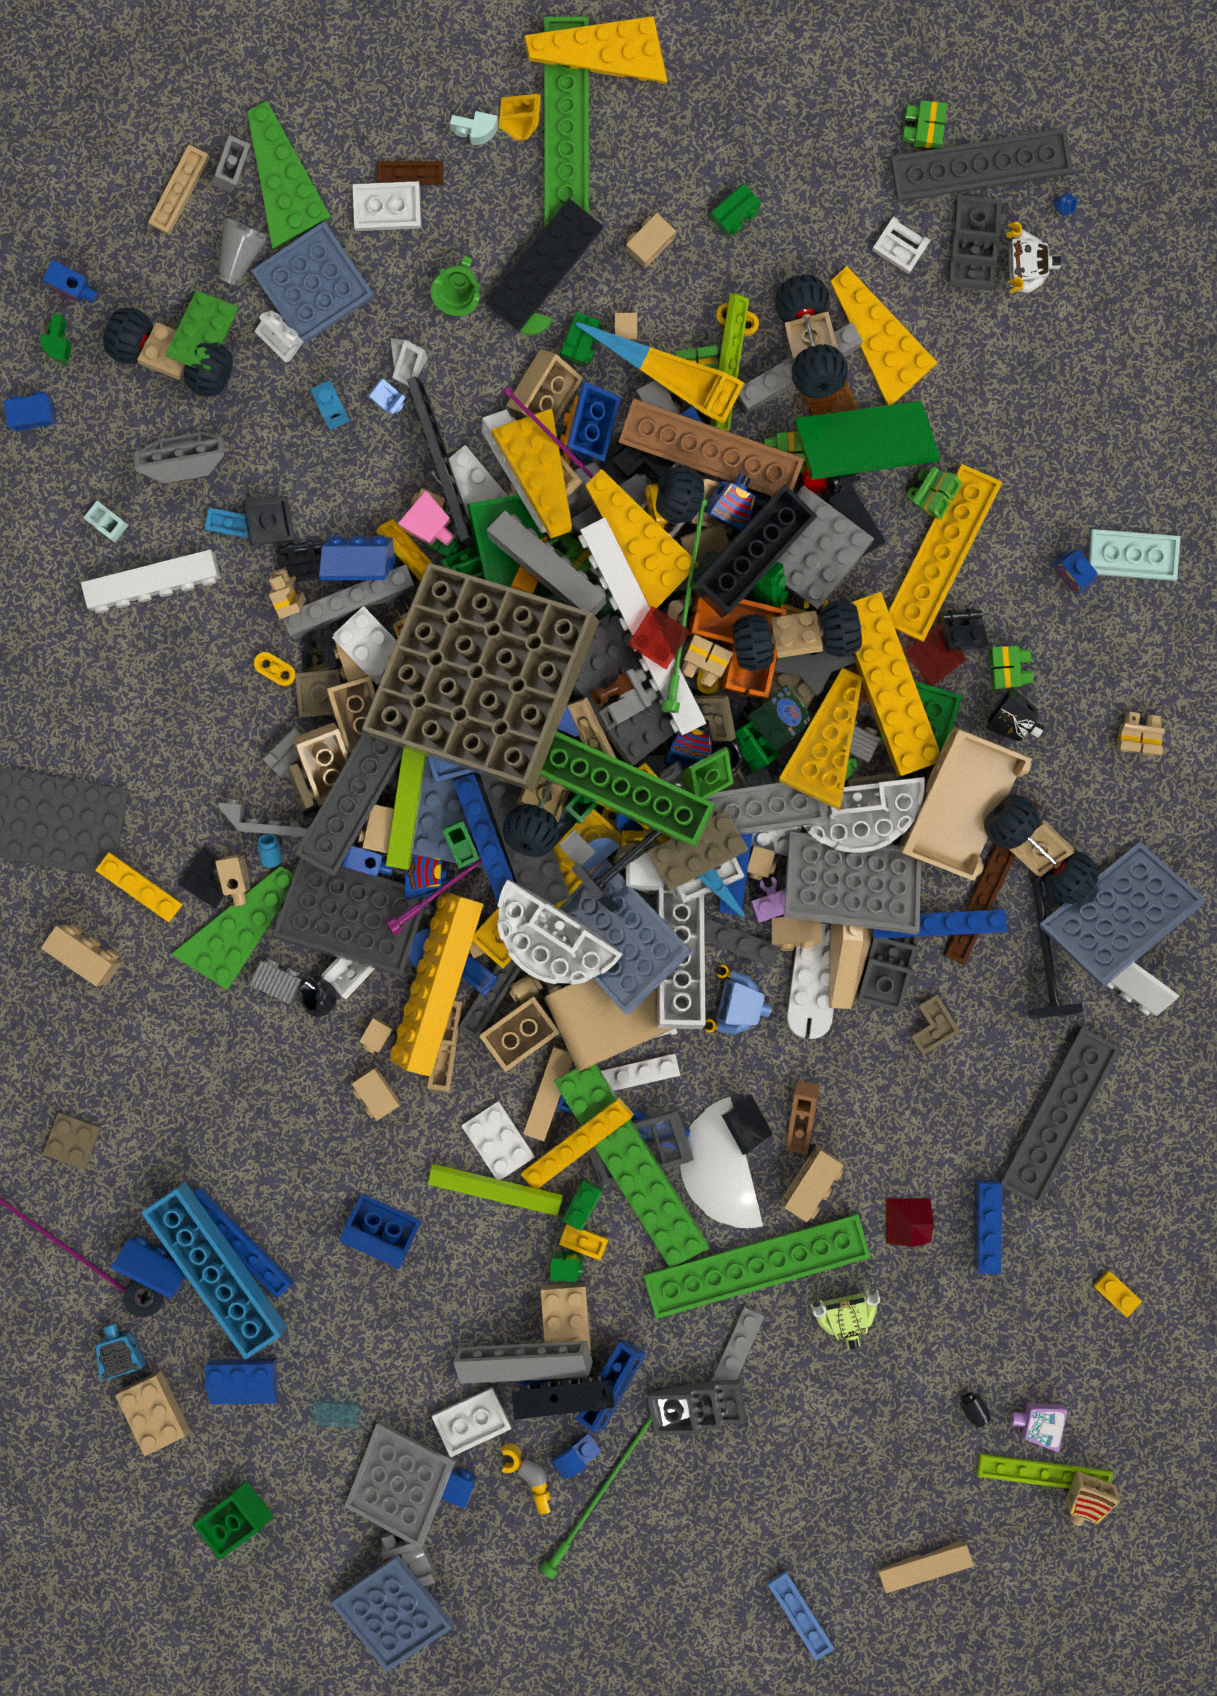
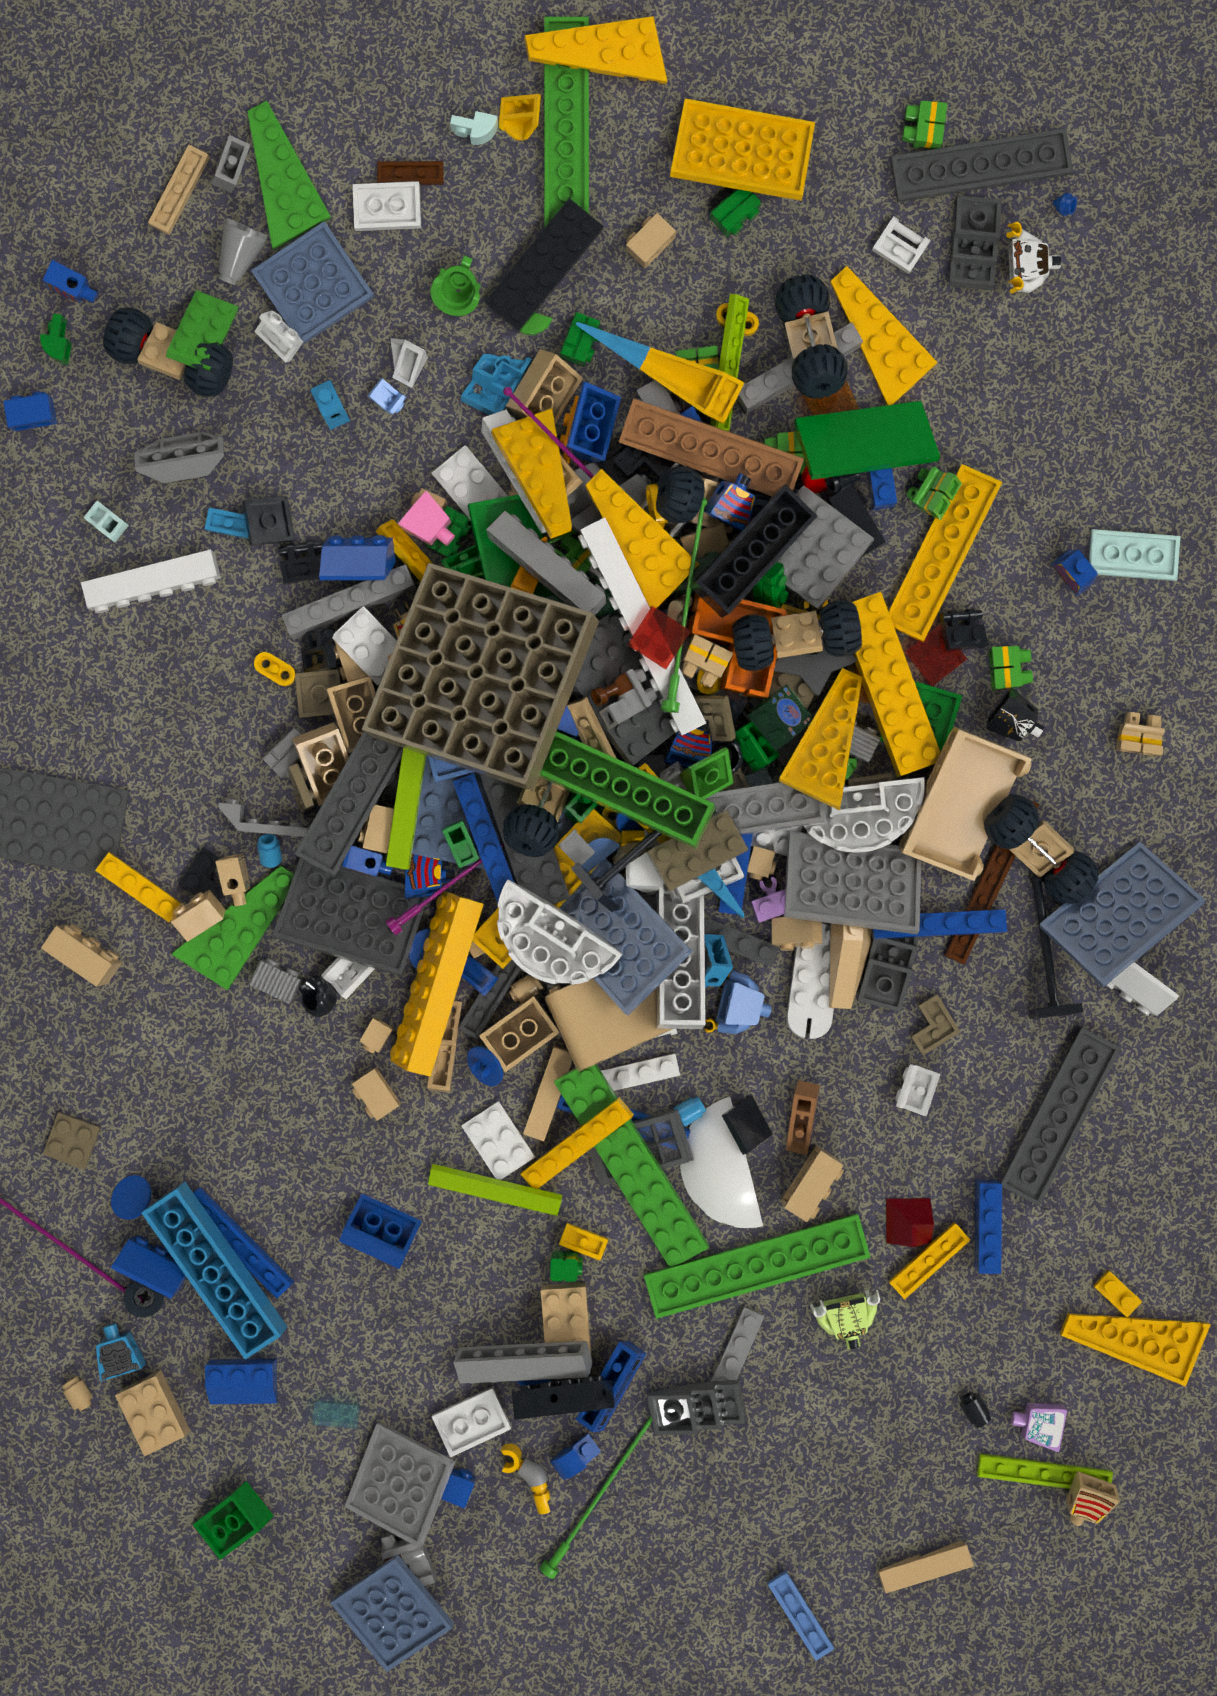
(77, 1393): none -> tan brick
(131, 1197): none -> blue piece
(197, 915): none -> tan brick
(283, 594): tan hips -> none
(439, 455): black plate -> none
(485, 1066): none -> blue piece
(494, 375): none -> dark azure slope
(582, 1204): green brick -> none
(626, 325): tan brick -> none
(690, 1110): none -> dark azure brick
(717, 960): none -> dark azure torso
(742, 149): none -> yellow plate
(881, 489): none -> blue brick
(917, 1089): none -> white bracket
(929, 1260): none -> yellow plate
(1154, 1345): none -> yellow wing

